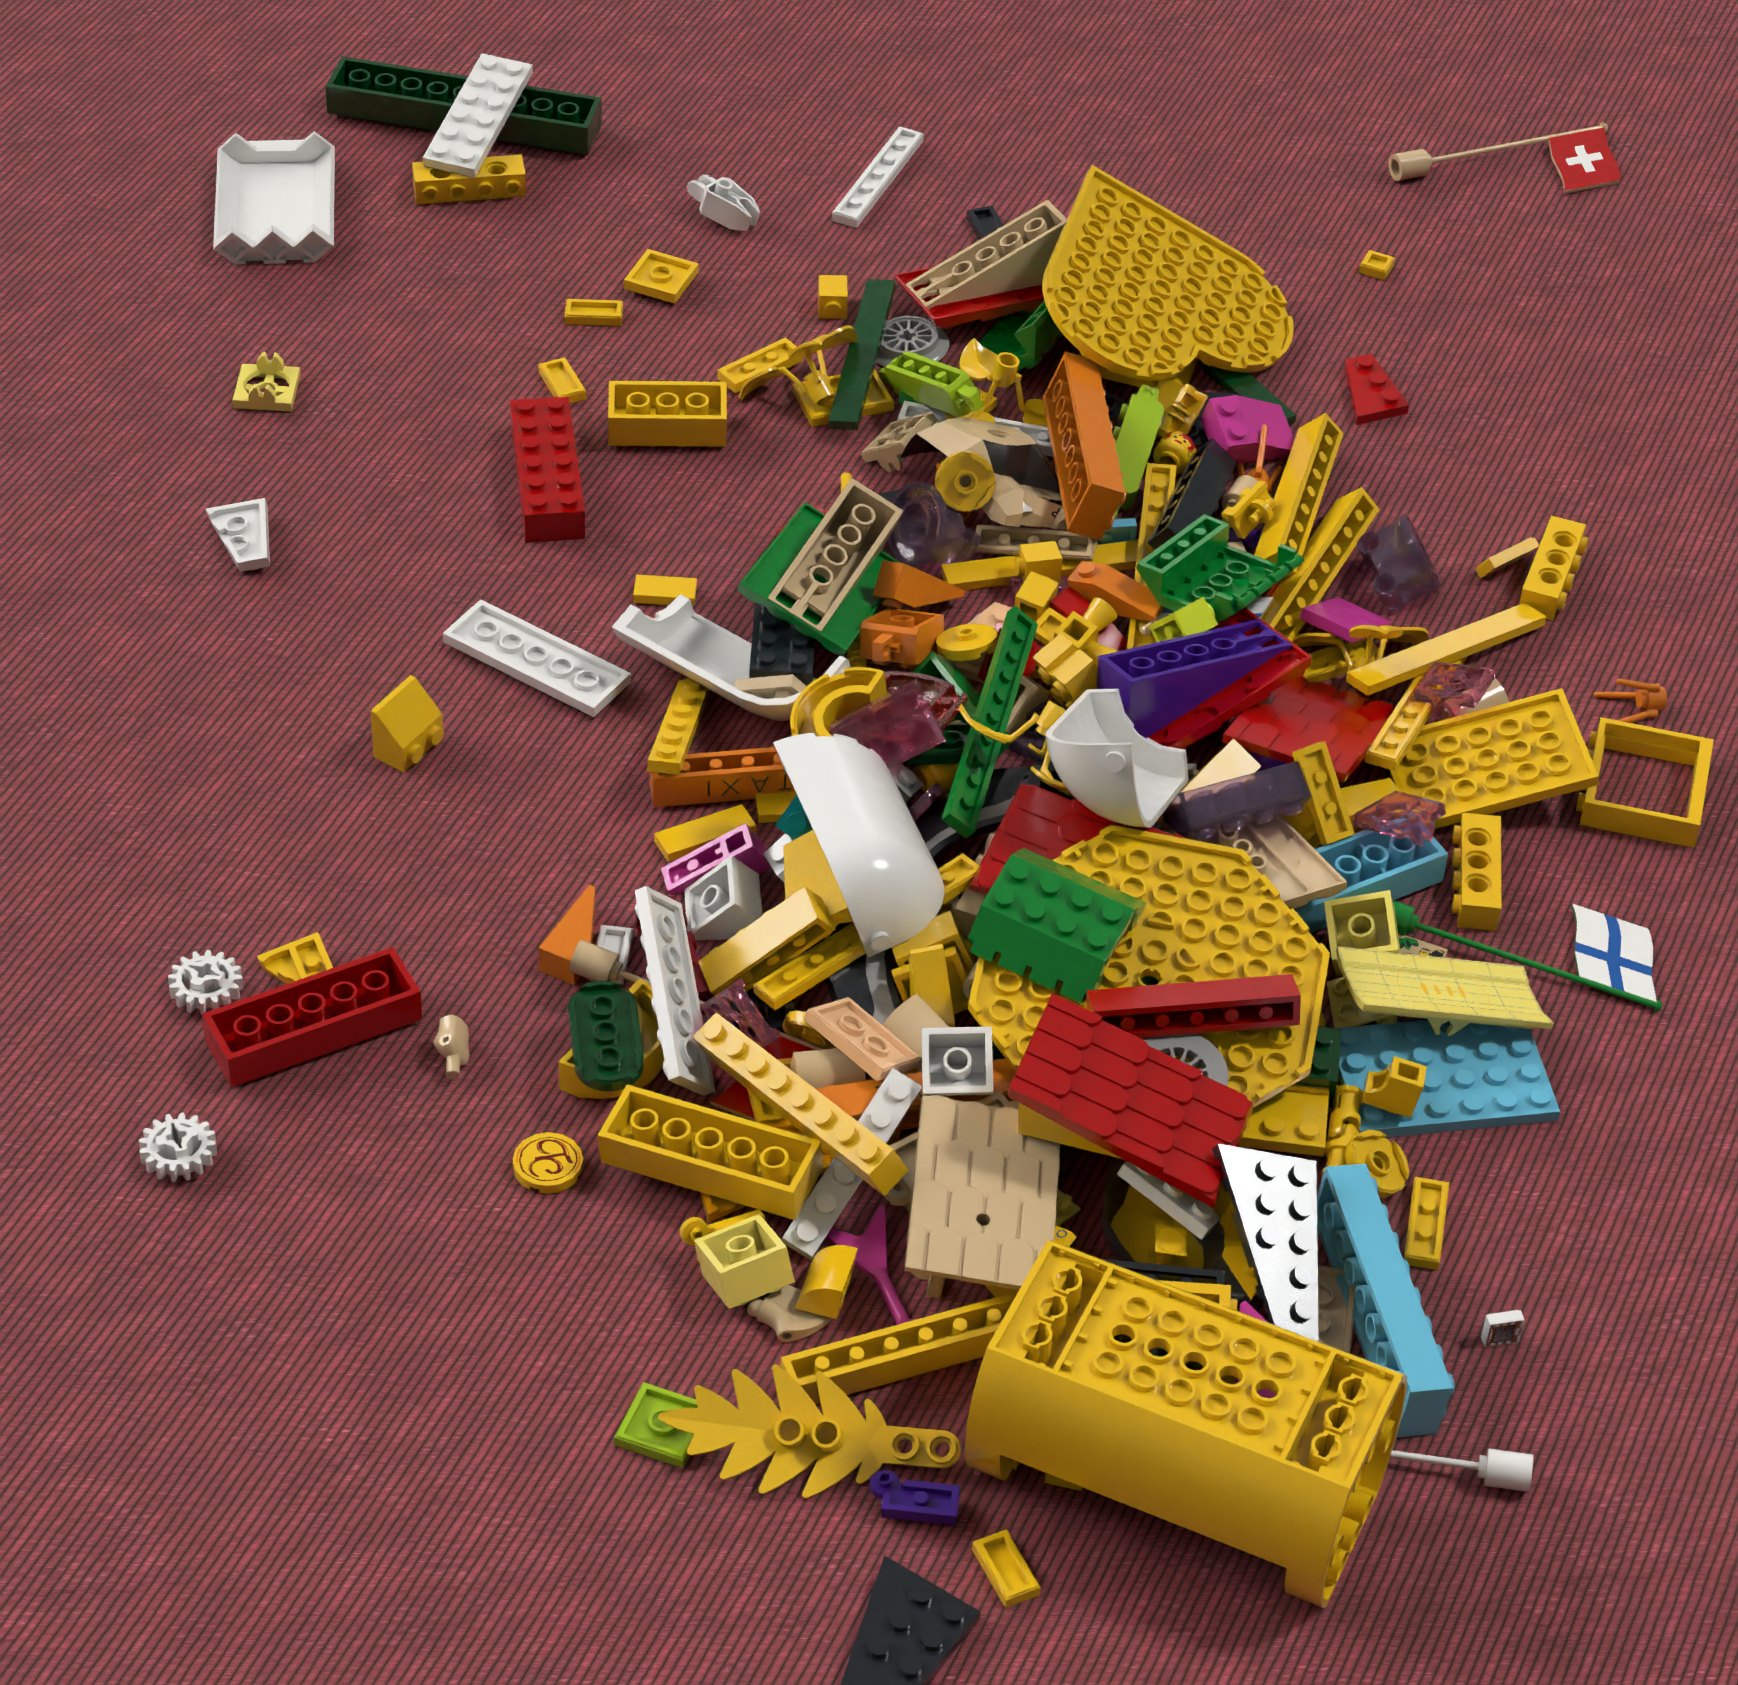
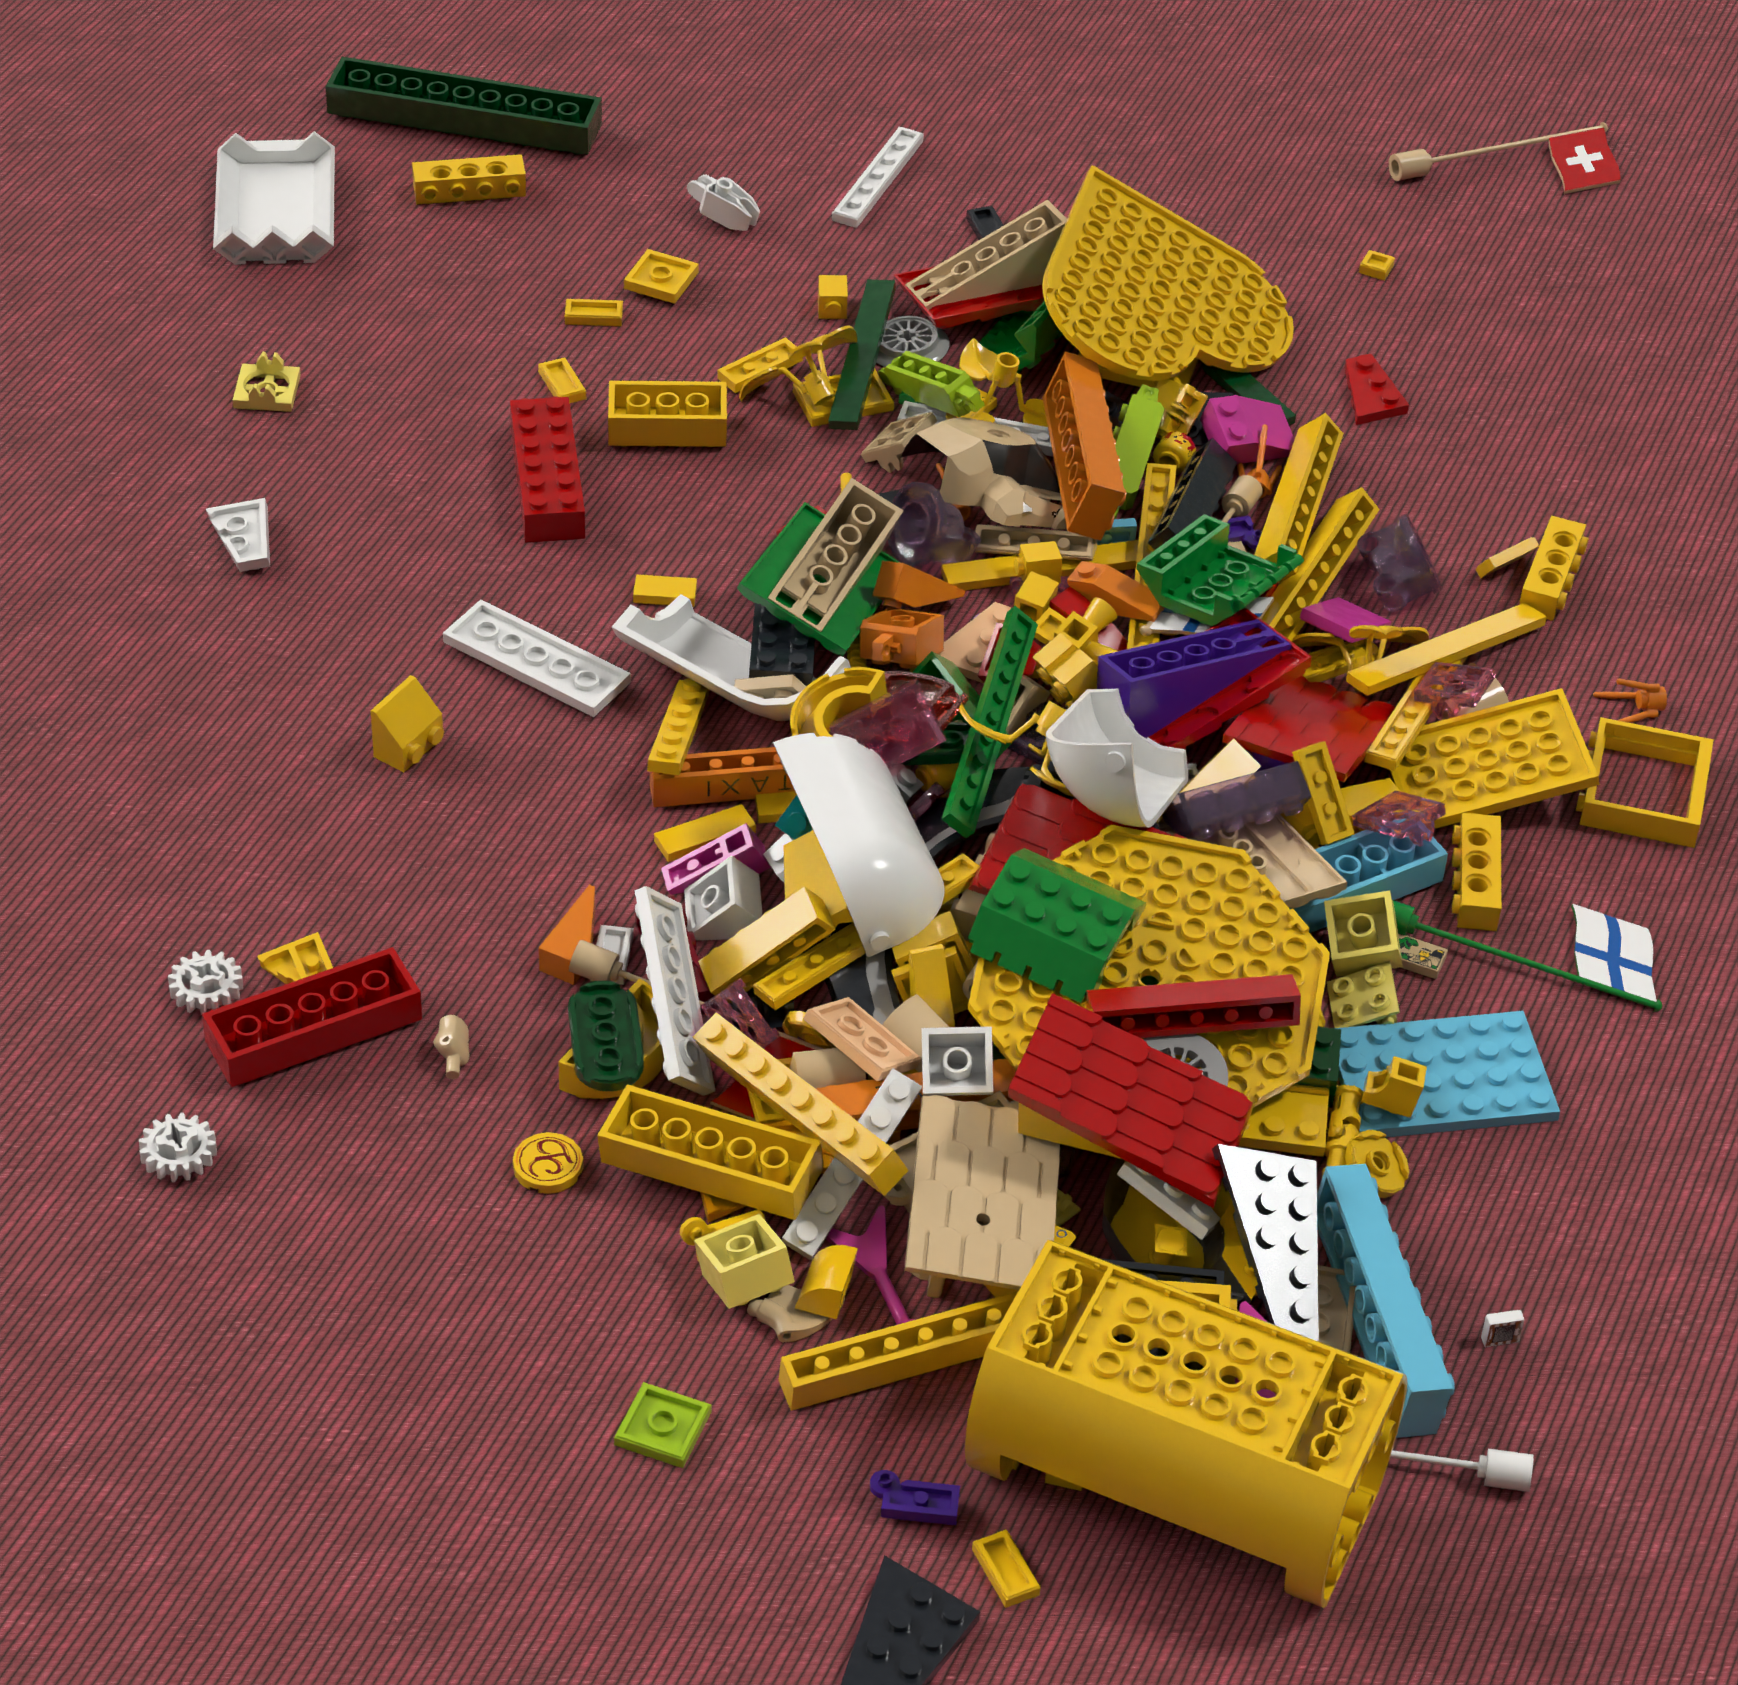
(477, 115): white plate -> none
(802, 1434): yellow plant -> none
(967, 642): yellow plate -> none
(978, 490): yellow plate -> none
(1186, 621): neon yellow slope -> none
(1253, 507): yellow hips -> none
(1426, 1223): yellow tile -> none
(1441, 989): light yellow hinge -> none

